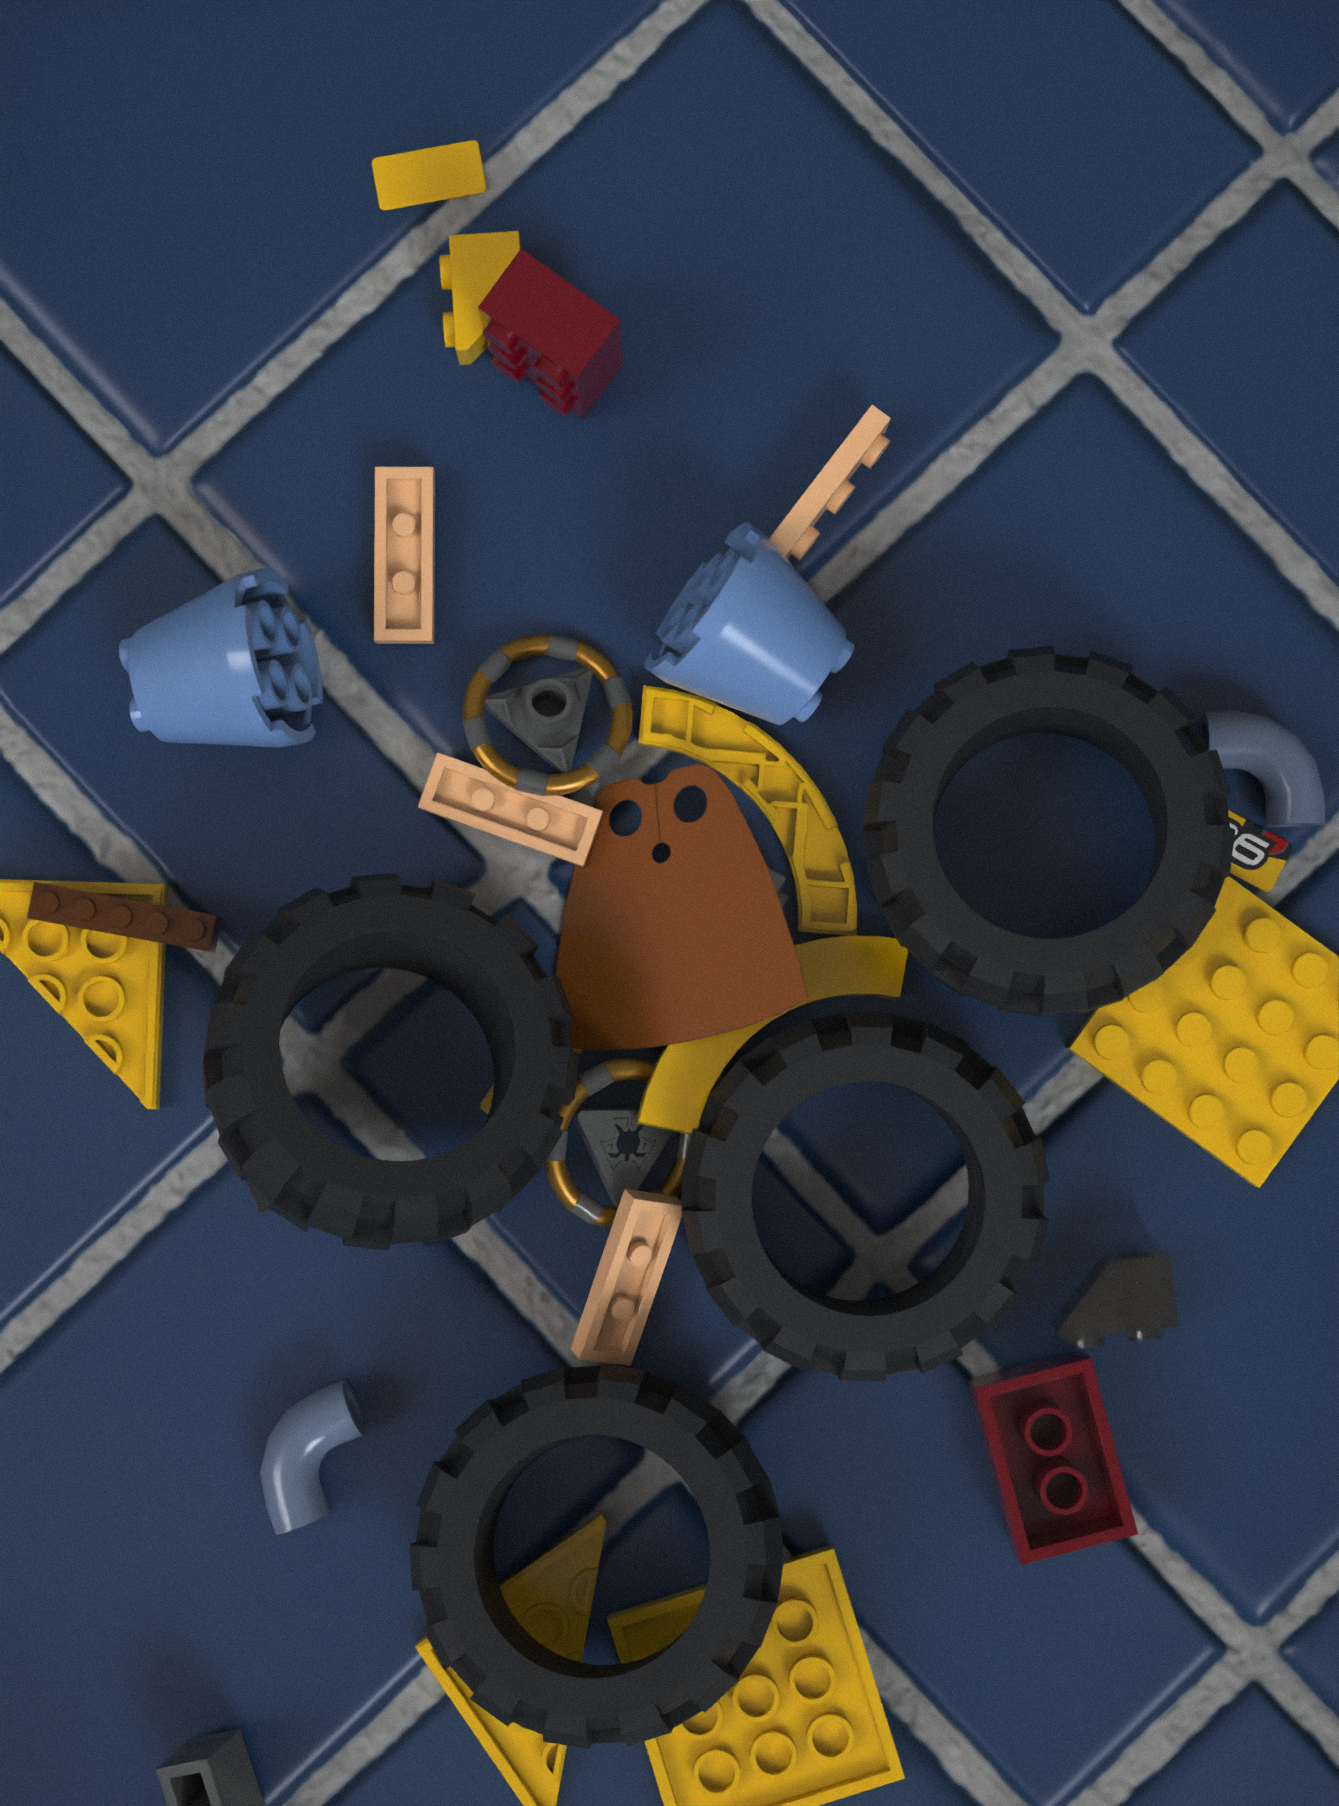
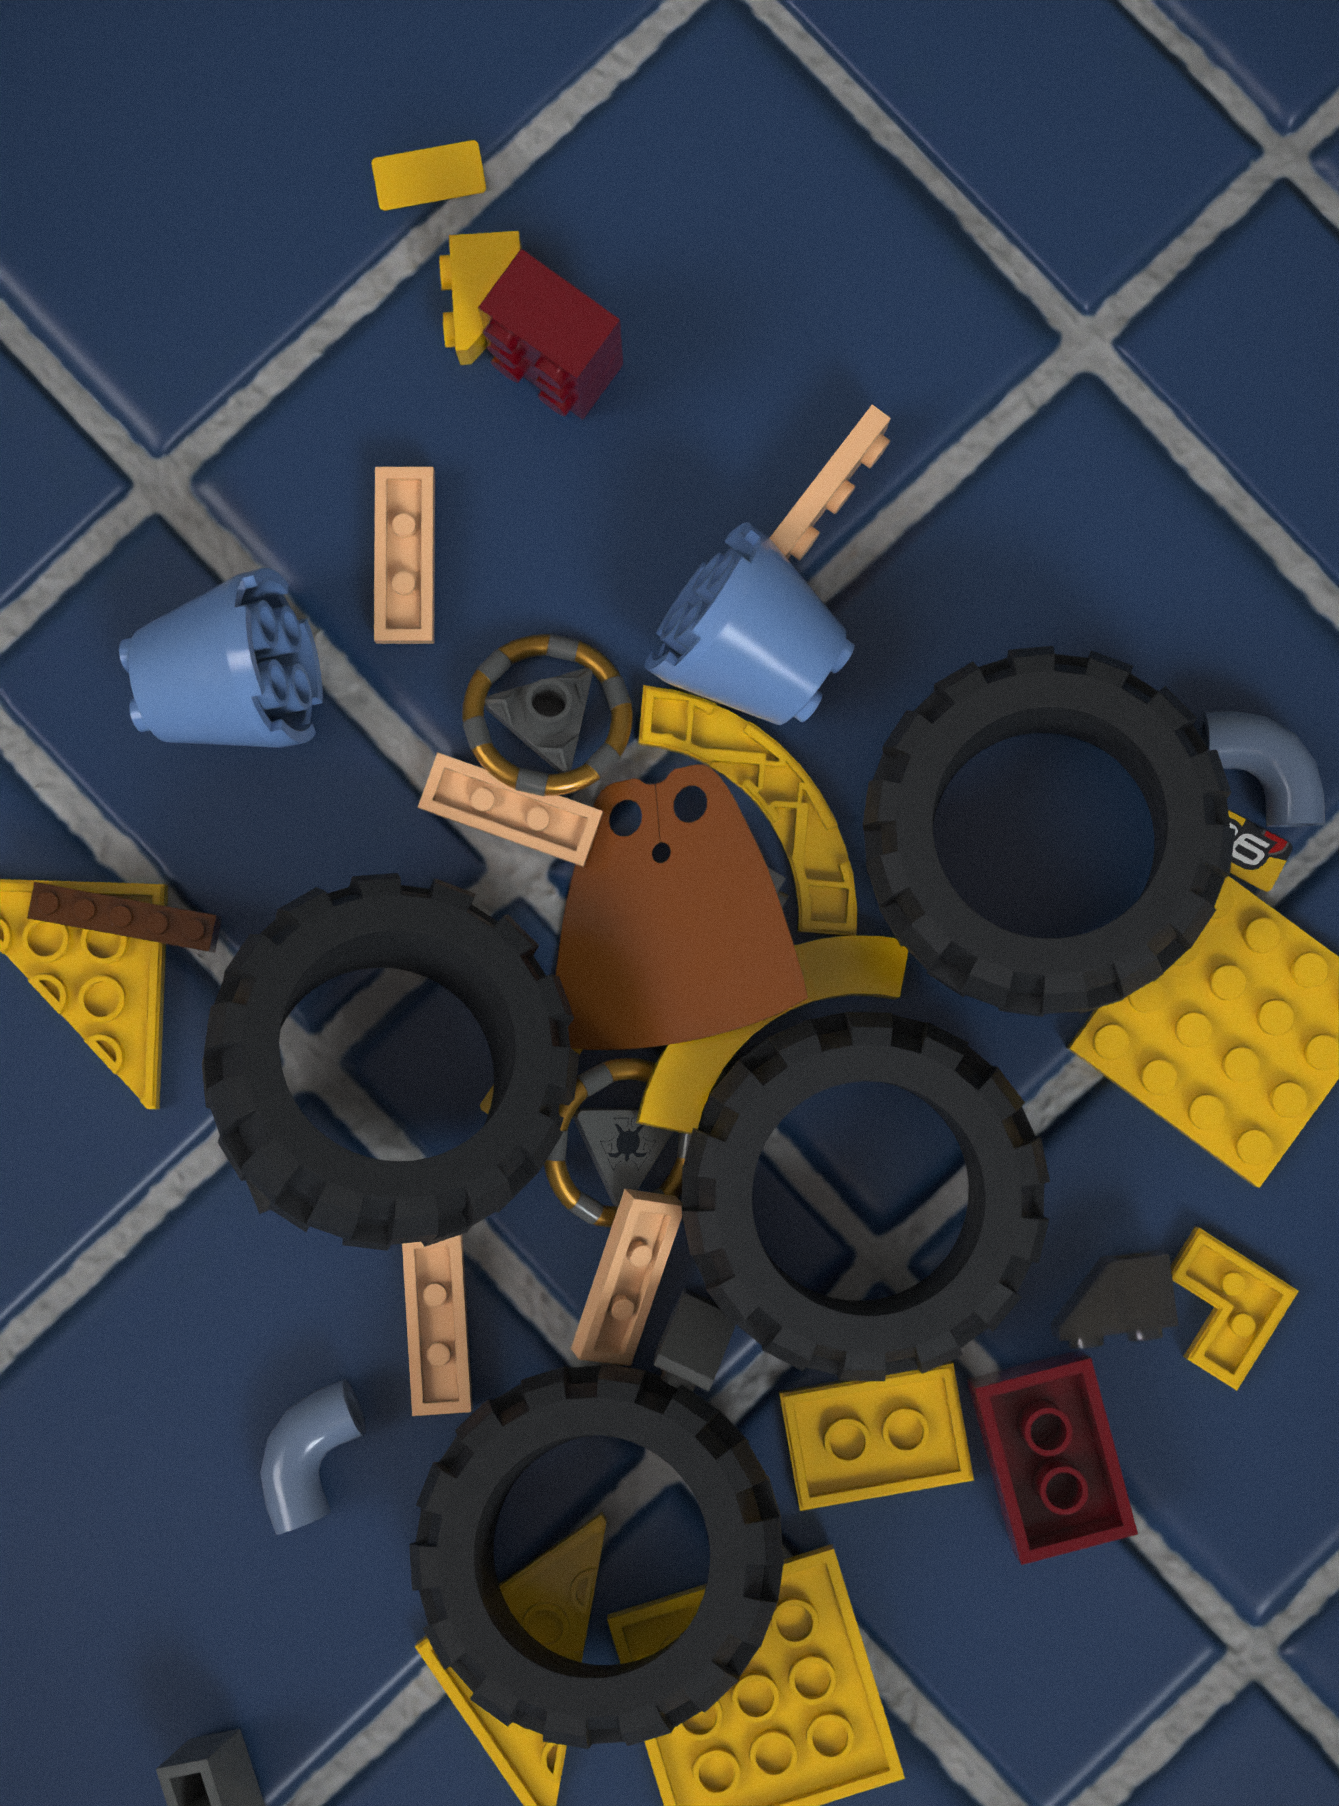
(437, 1327): none -> light nougat plate
(693, 1342): none -> dark grey slope
(876, 1437): none -> yellow tile
(1245, 1305): none -> yellow tile

